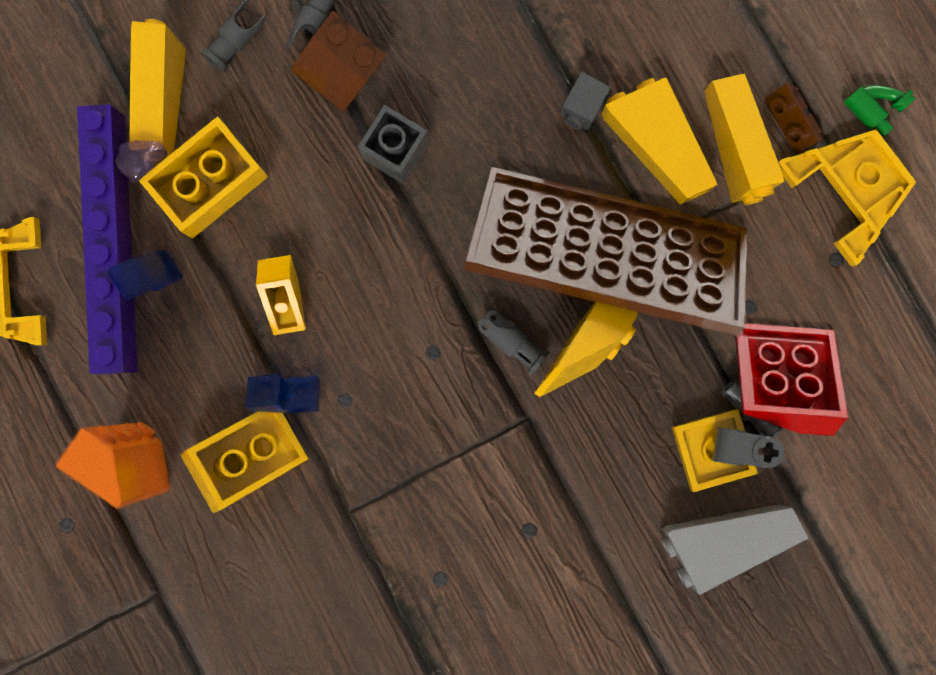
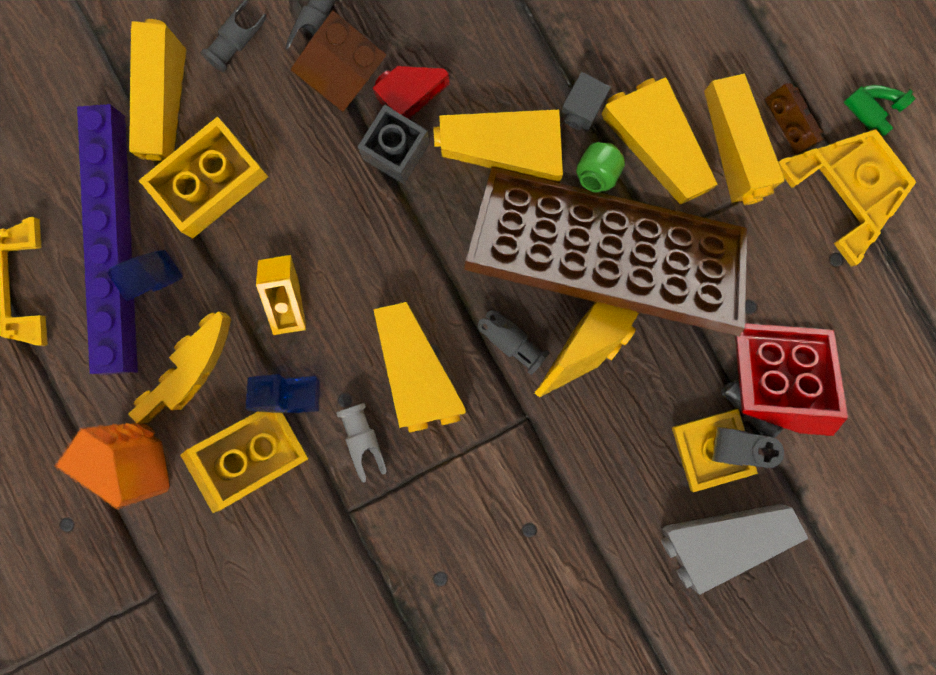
(137, 158): piece -> none
(195, 361): none -> yellow slope
(360, 438): none -> light grey piece
(409, 88): none -> red slope
(414, 371): none -> yellow slope
(505, 140): none -> yellow slope
(600, 167): none -> bright green head

